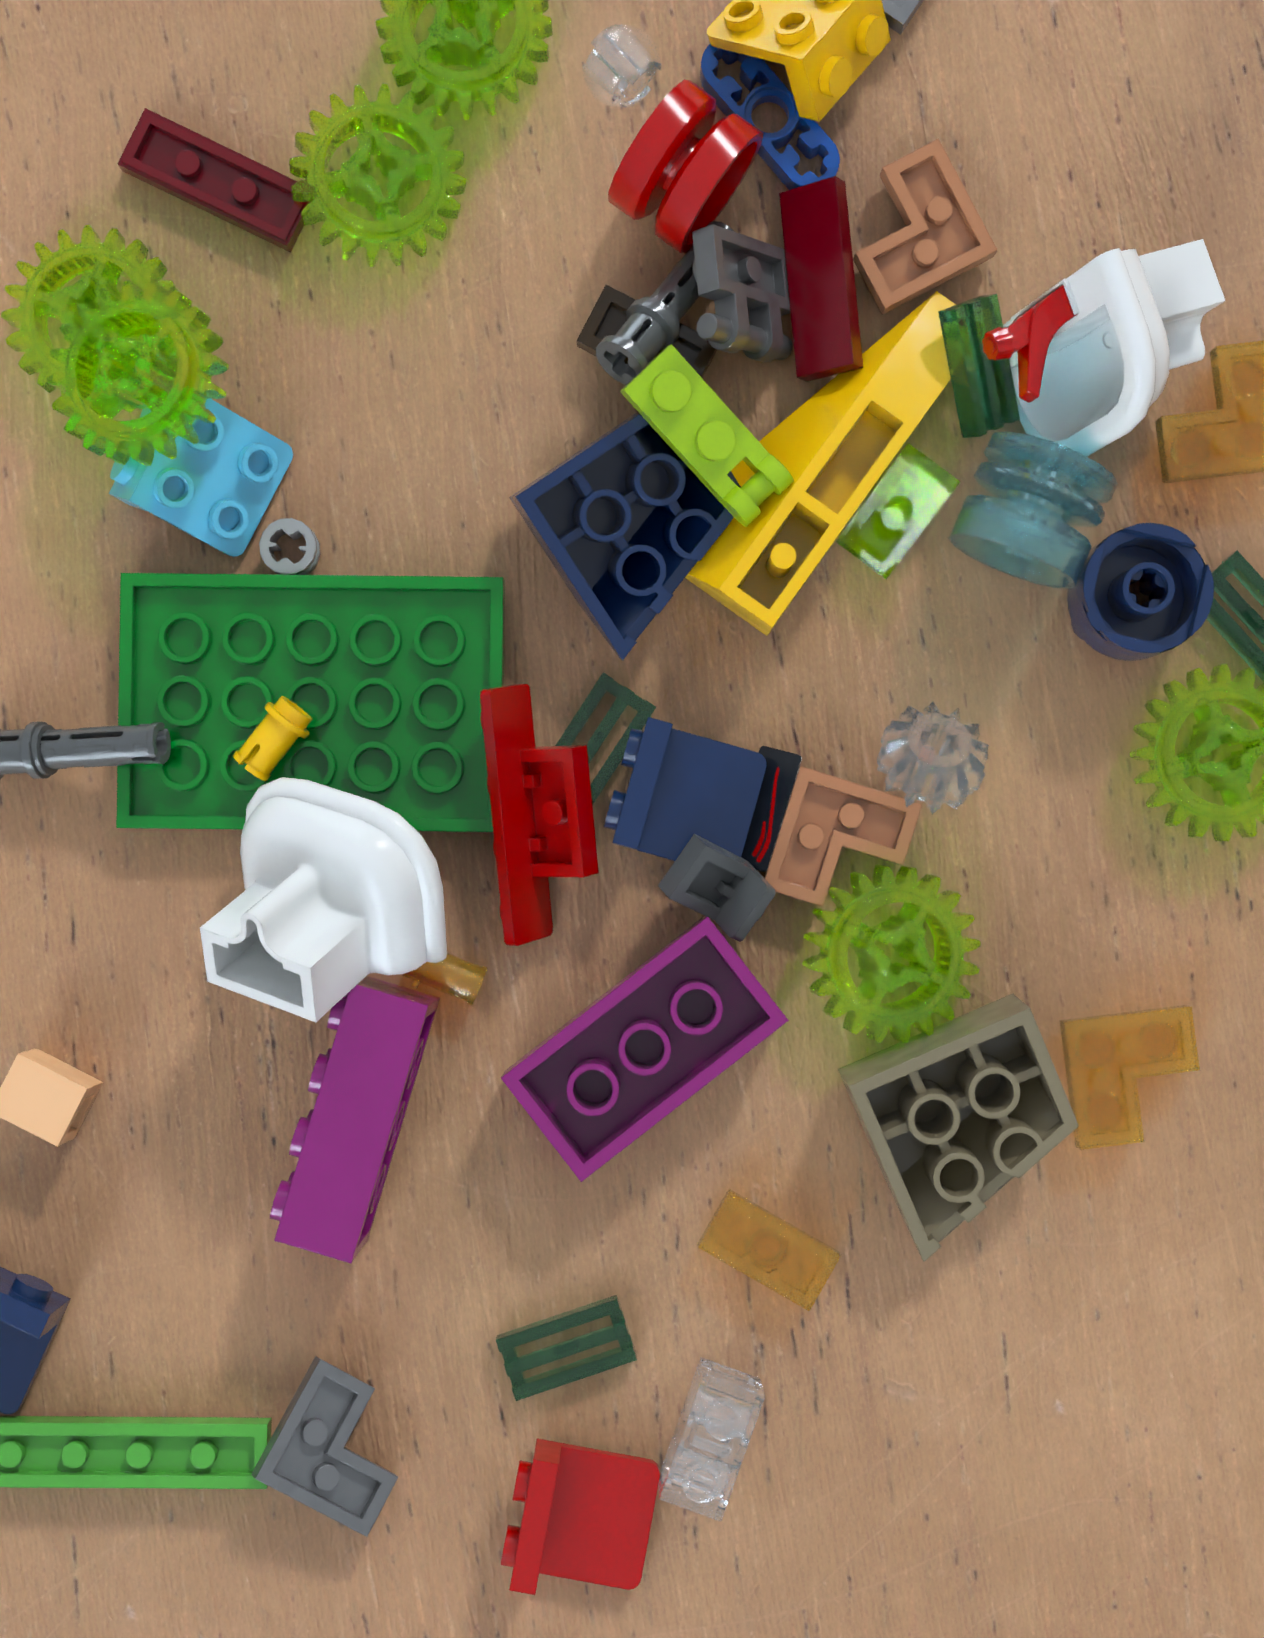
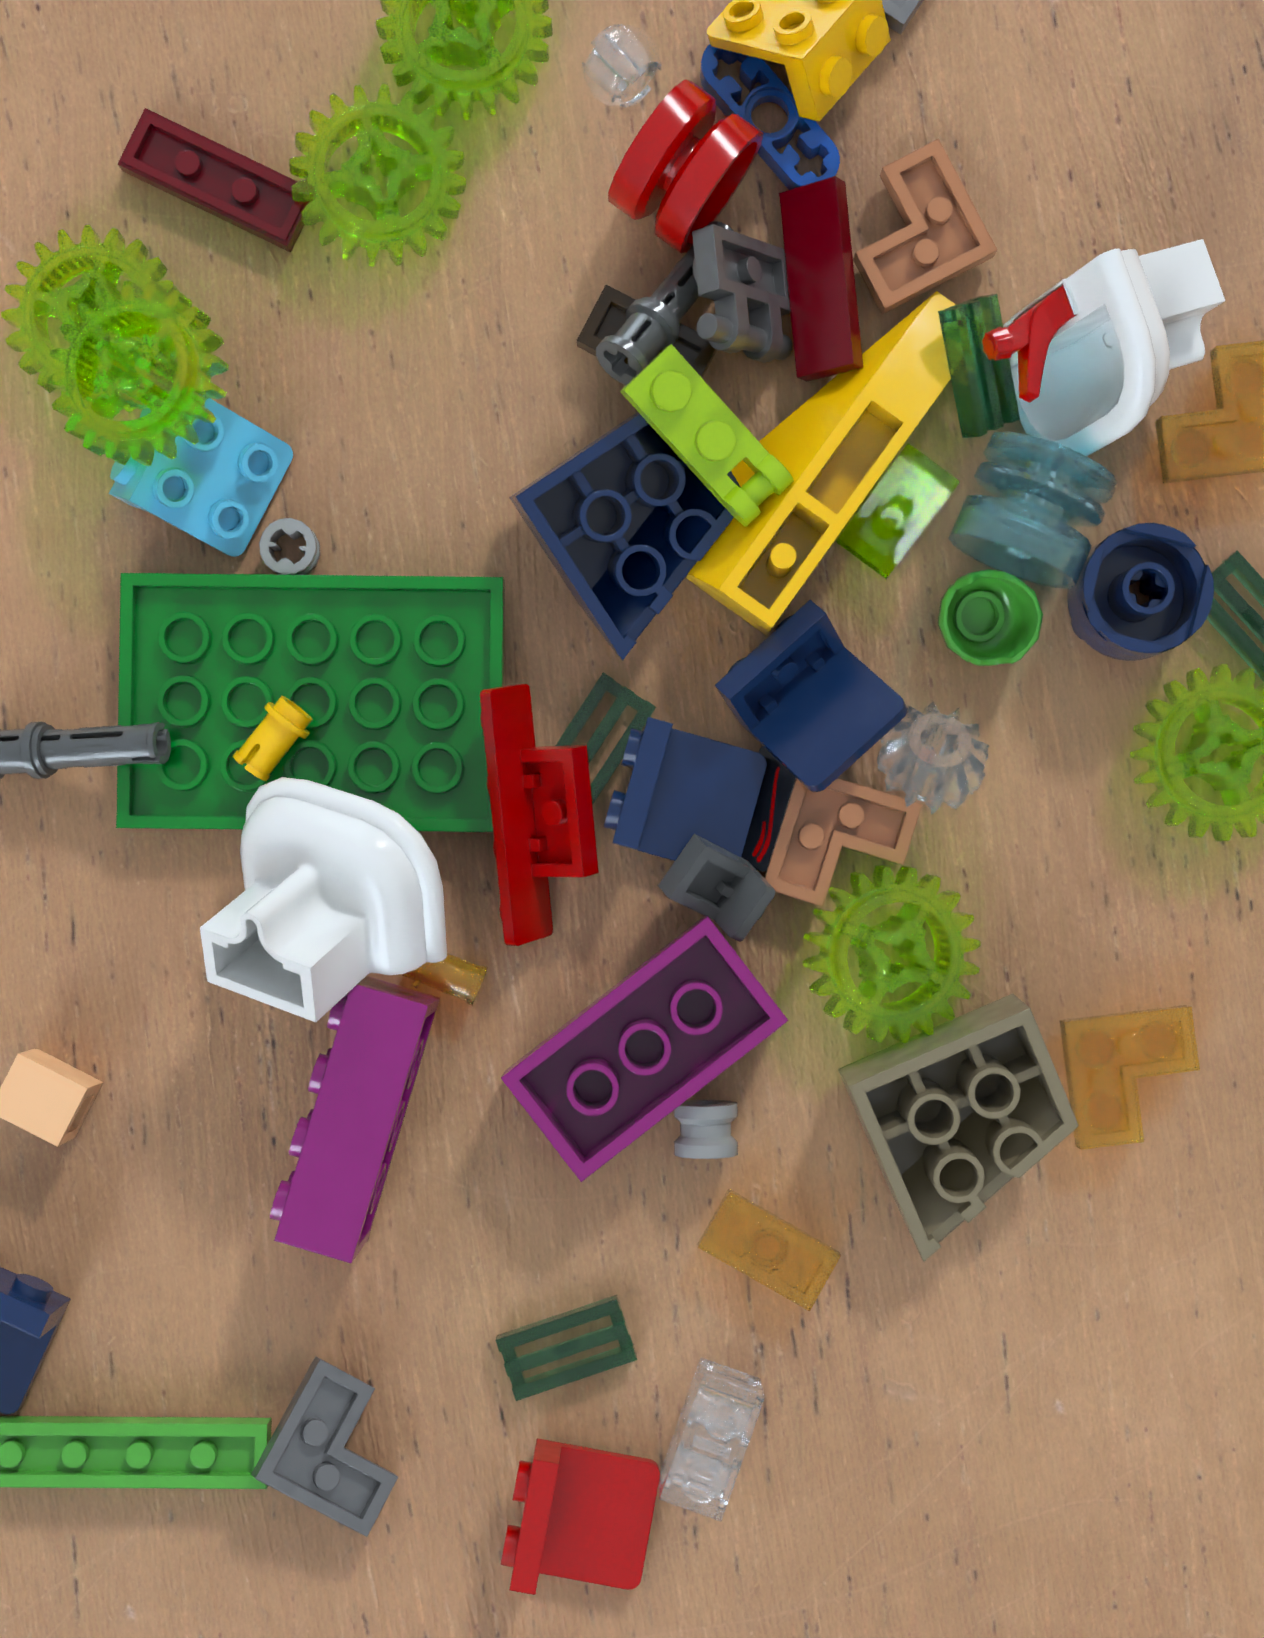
(706, 1129): none -> light grey wheel
(810, 699): none -> dark blue bracket
(989, 618): none -> bright green hair

